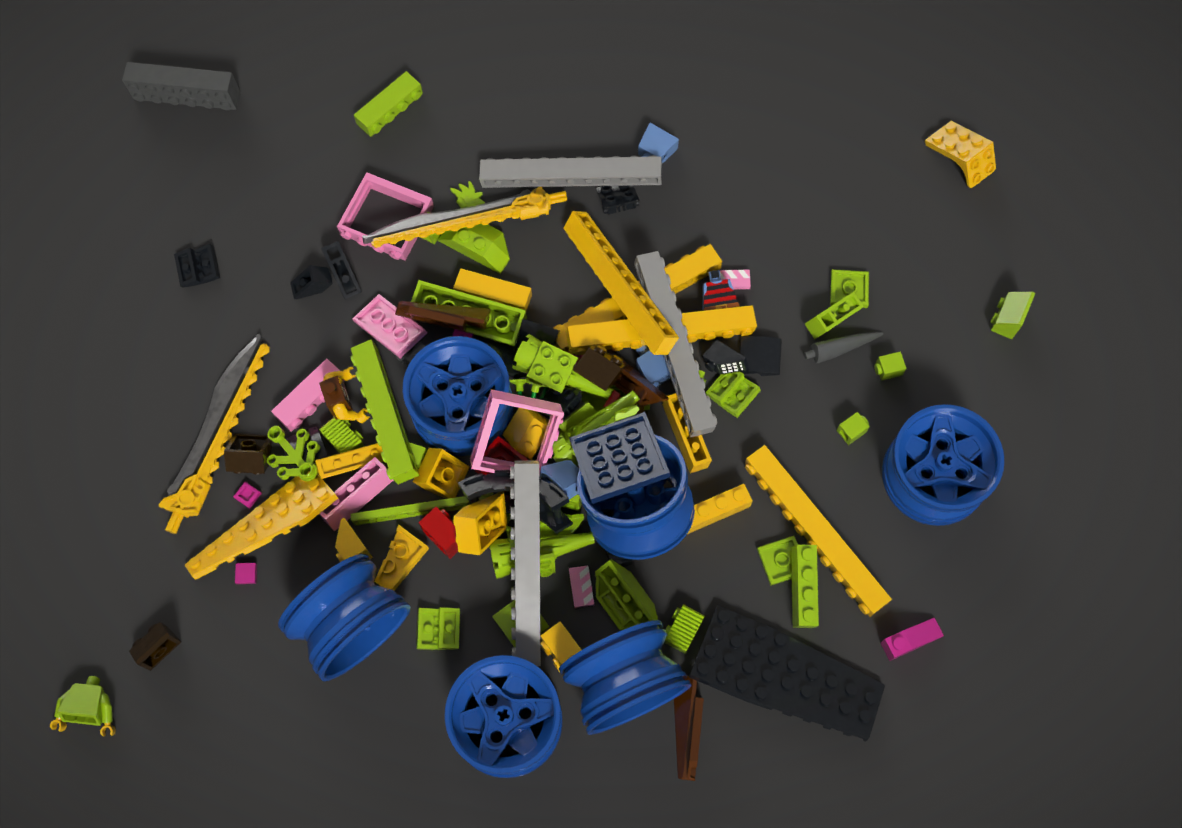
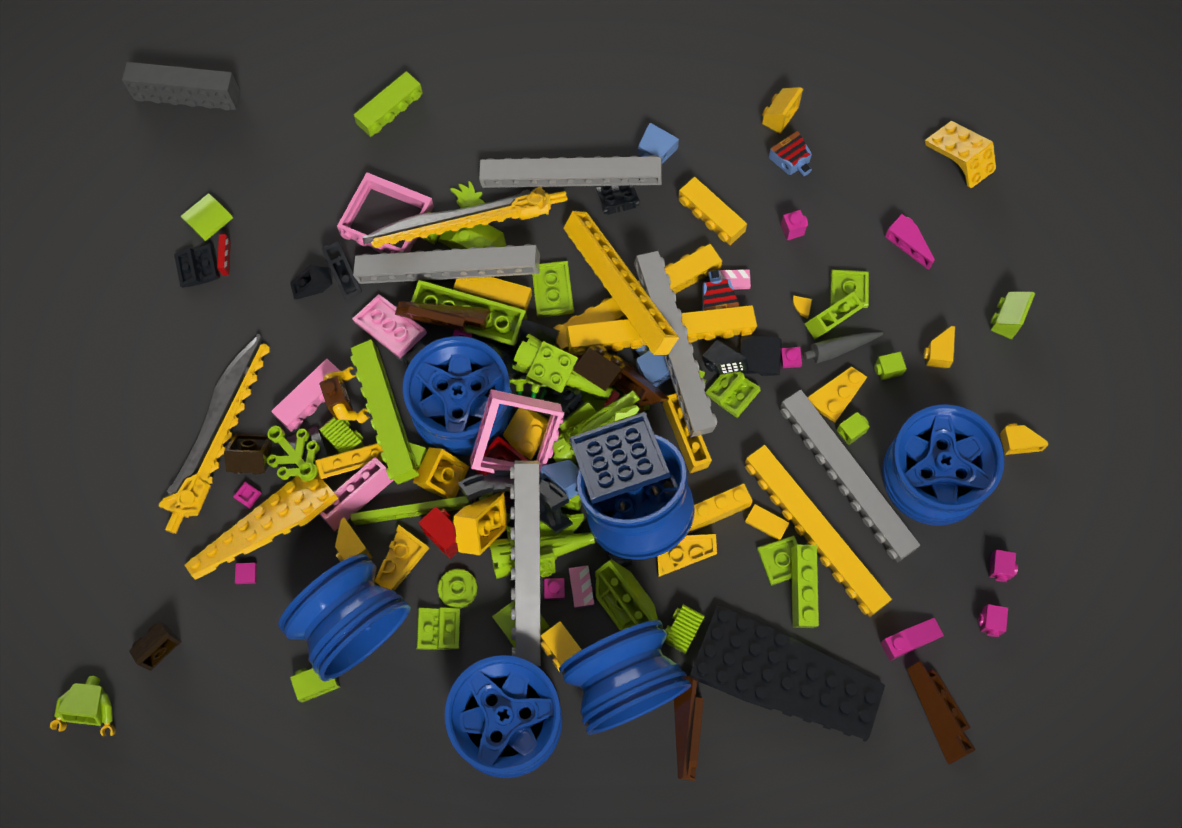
(207, 217): none -> lime slope
(224, 254): none -> red tile
(309, 685): none -> lime brick
(447, 264): none -> light grey brick
(457, 588): none -> lime tile
(553, 290): none -> lime tile
(554, 589): none -> dark pink plate
(688, 551): none -> yellow wing
(712, 211): none -> yellow brick
(767, 522): none -> yellow tile
(782, 108): none -> yellow slope
(791, 357): none -> dark pink plate
(792, 155): none -> torso
(794, 225): none -> dark pink brick
(802, 305): none -> yellow tile
(837, 394): none -> yellow wing
(849, 476): none -> light grey brick
(907, 237): none -> dark pink slope
(941, 349): none -> yellow slope
(942, 713): none -> reddish brown wedge
(993, 620): none -> dark pink brick
(1003, 565): none -> dark pink brick
(1021, 440): none -> yellow slope

